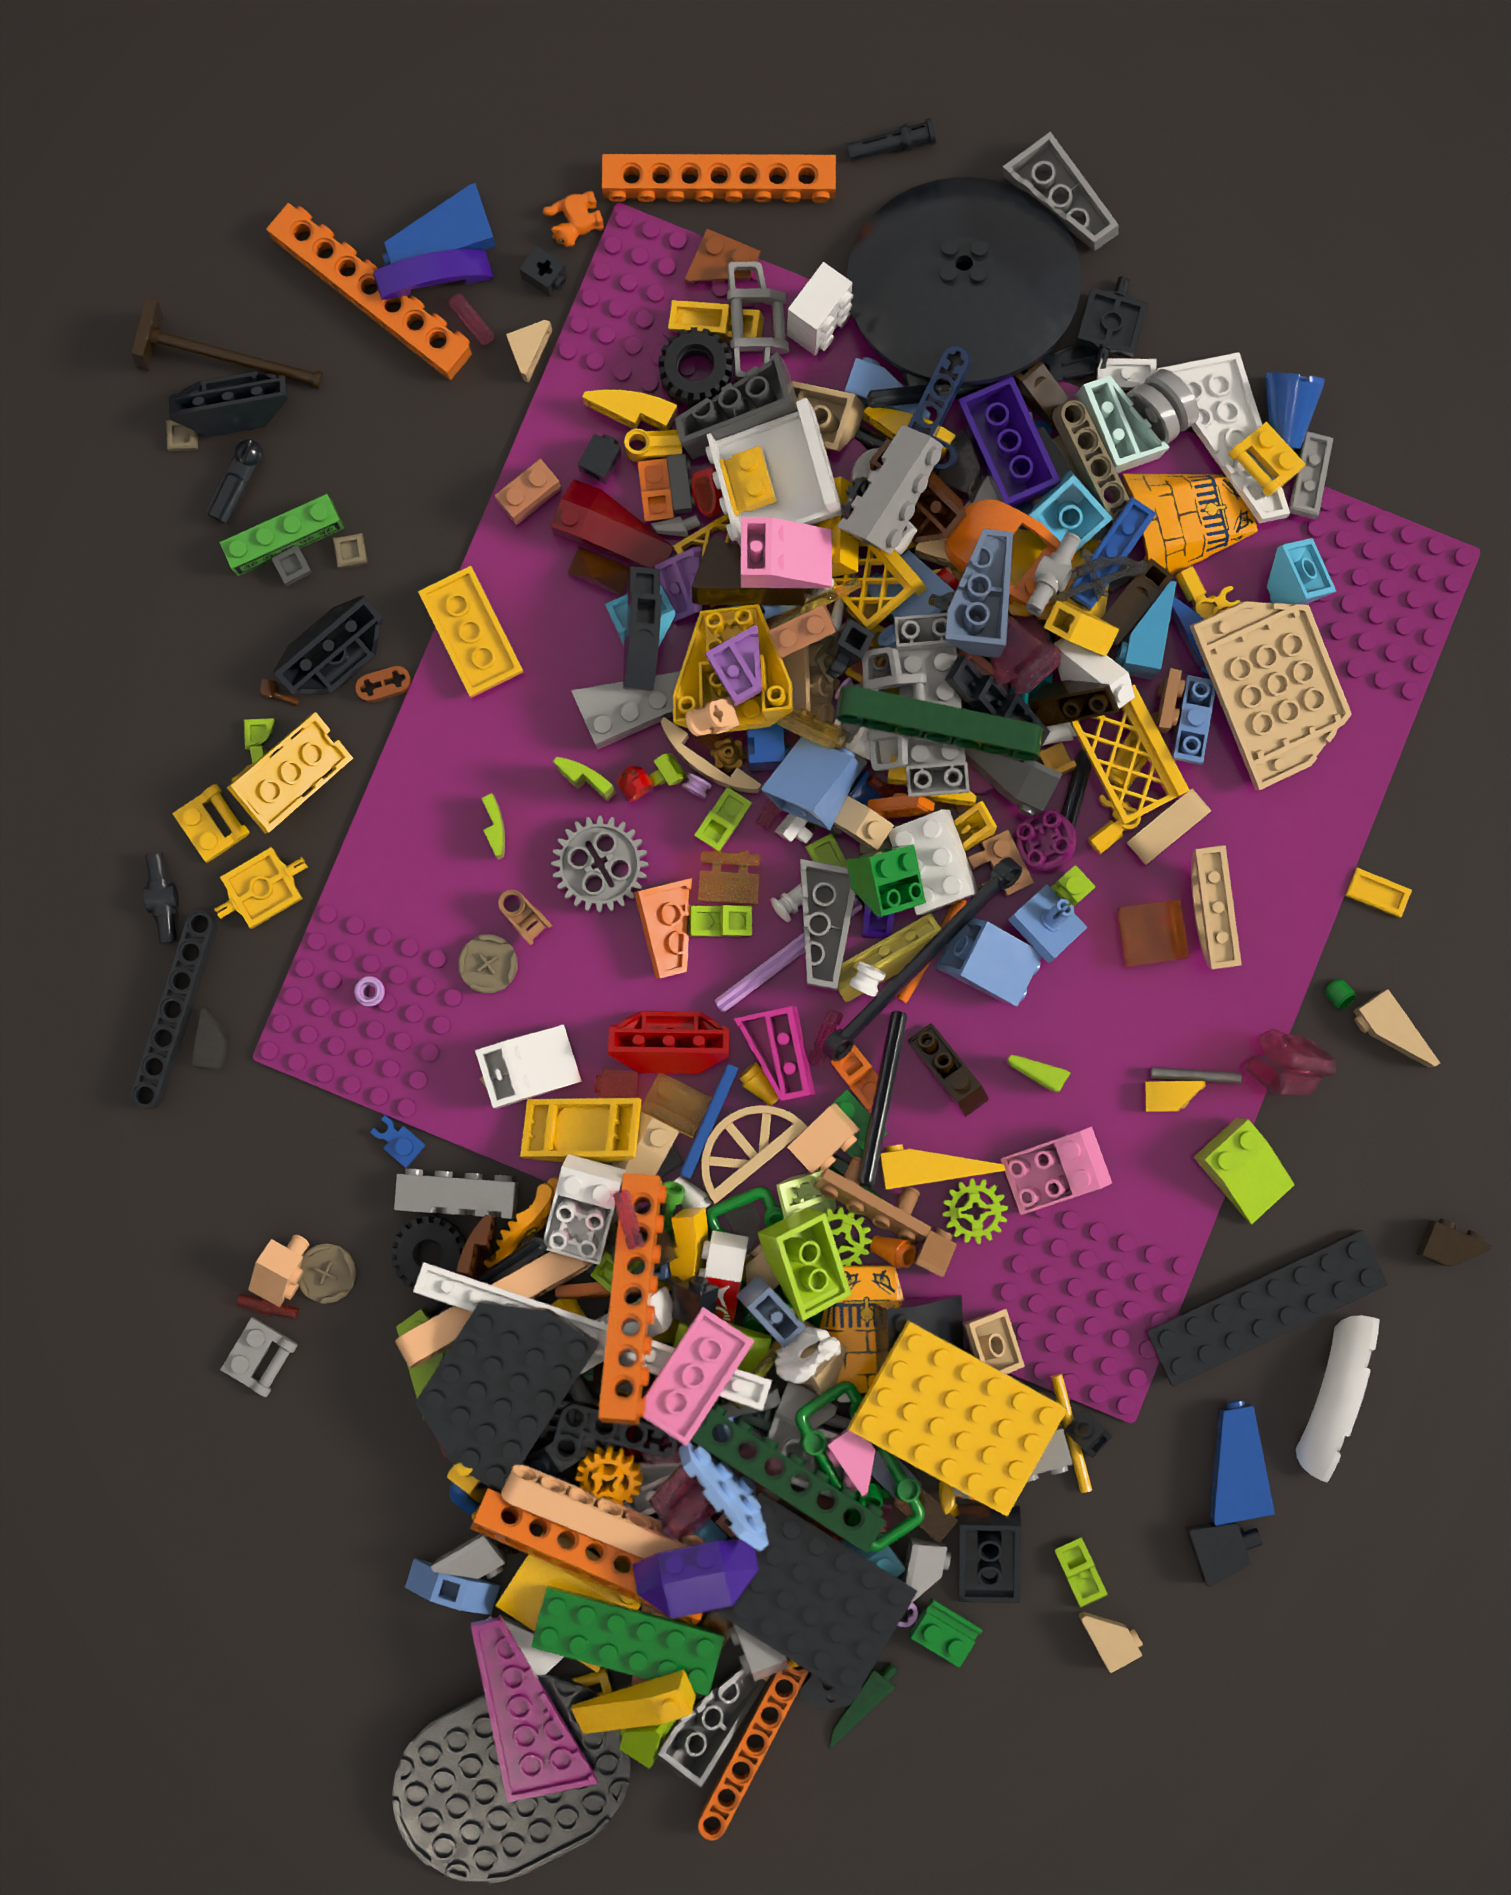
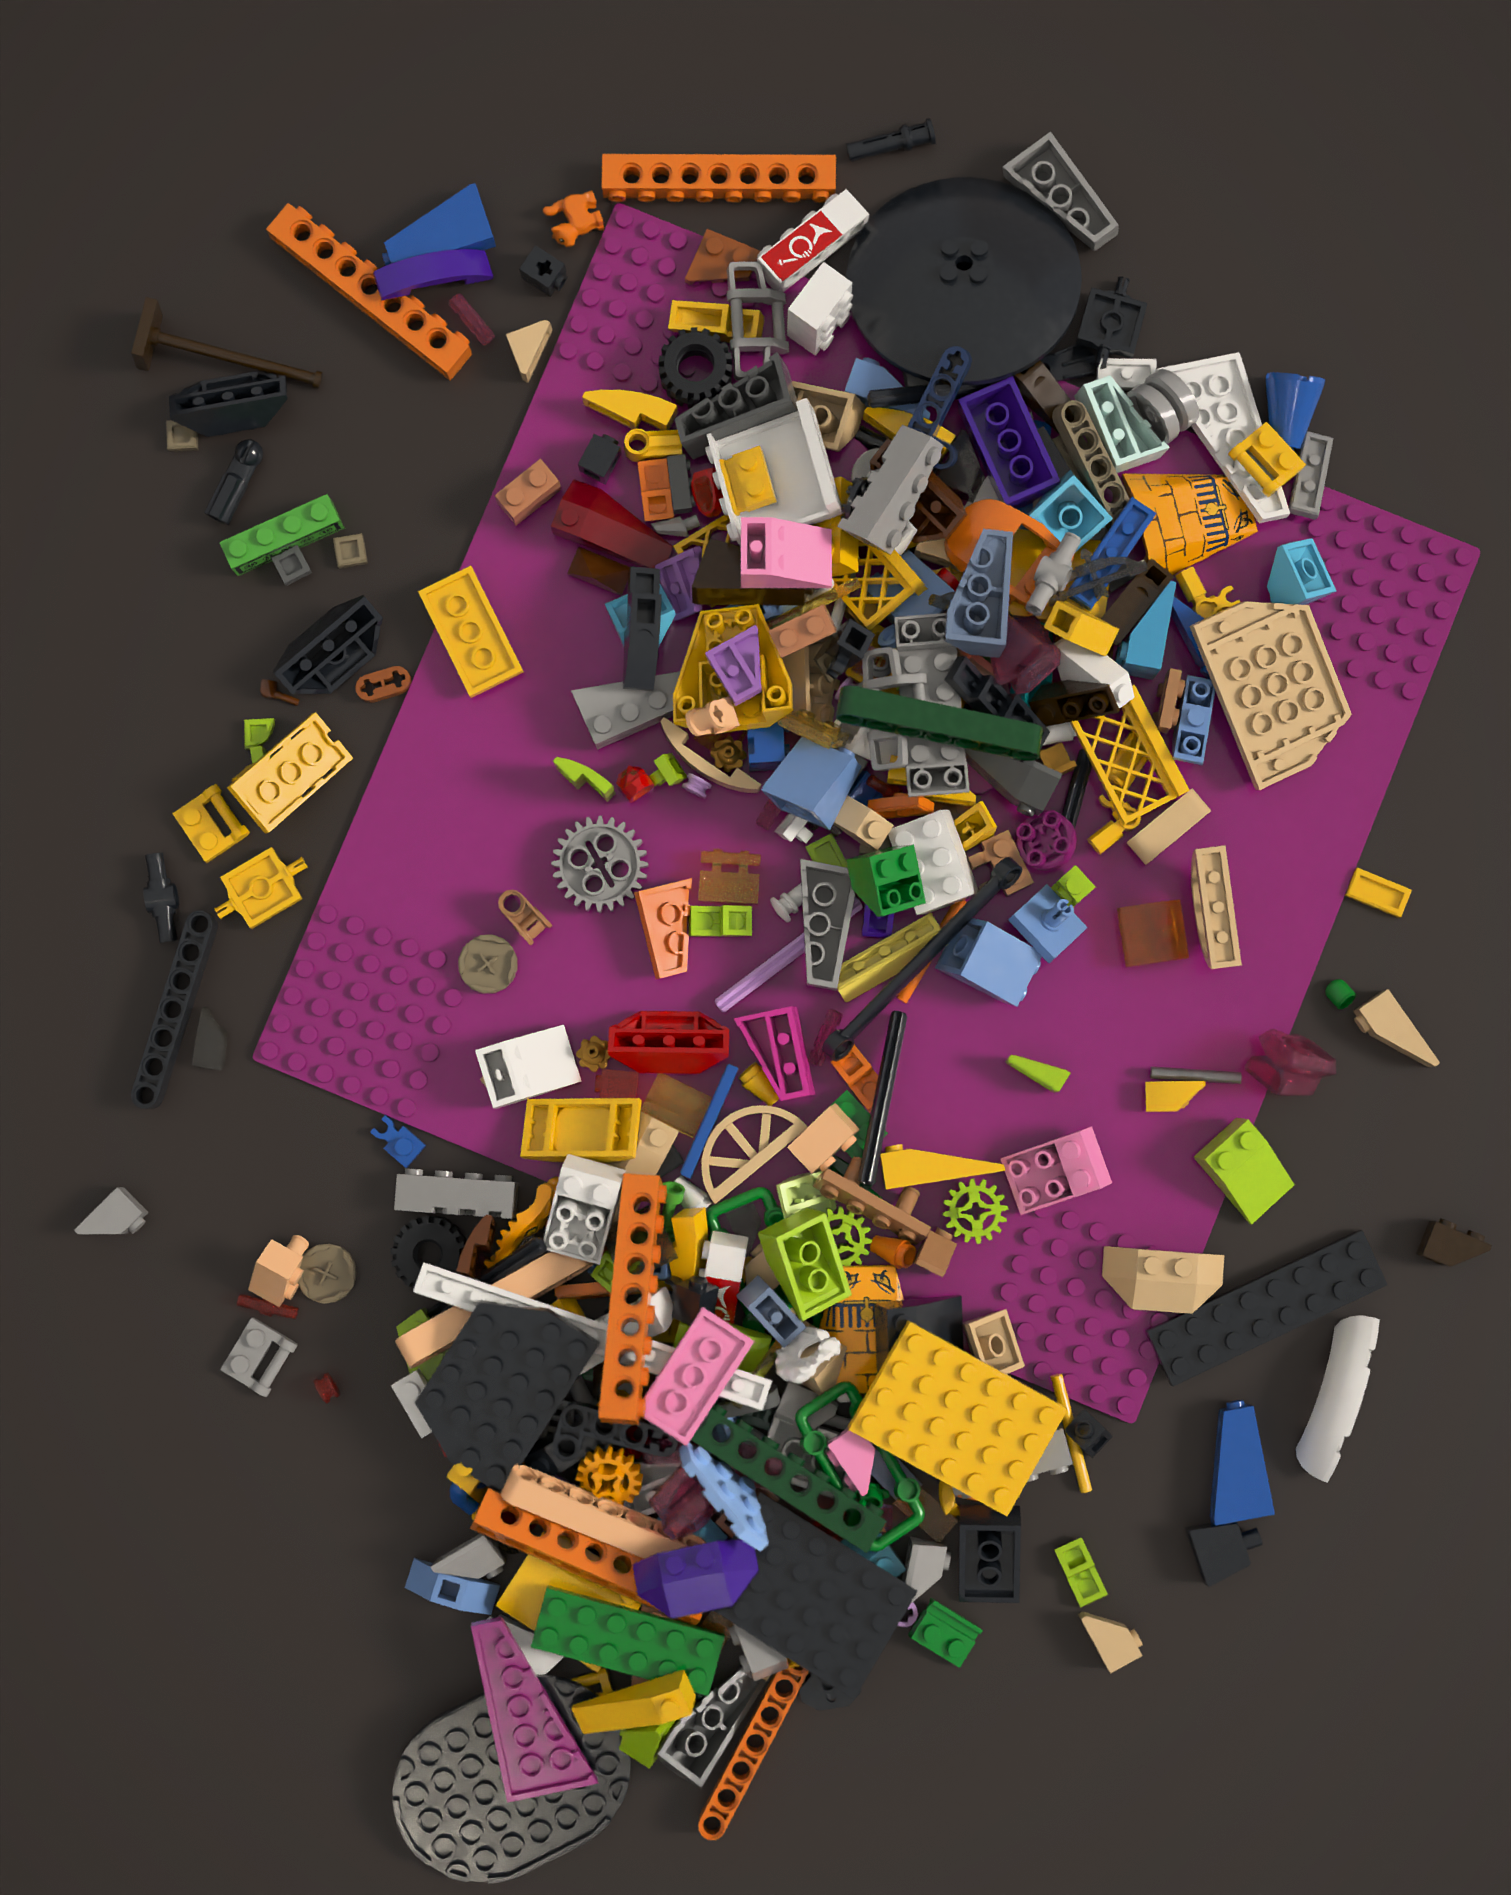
(115, 1215): none -> light grey slope
(327, 1388): none -> clear red bush
(360, 988): lavender plate -> none
(408, 1391): none -> white plate
(496, 832): lime slope -> none
(593, 1054): none -> pearl gold plant
(628, 1219): clear pink axle -> none
(723, 819): lime slope -> none
(812, 240): none -> brick
(867, 979): white wheel -> none
(874, 1689): dark green bar -> none
(949, 1070): dark brown slope -> none
(1162, 1278): none -> tan wedge

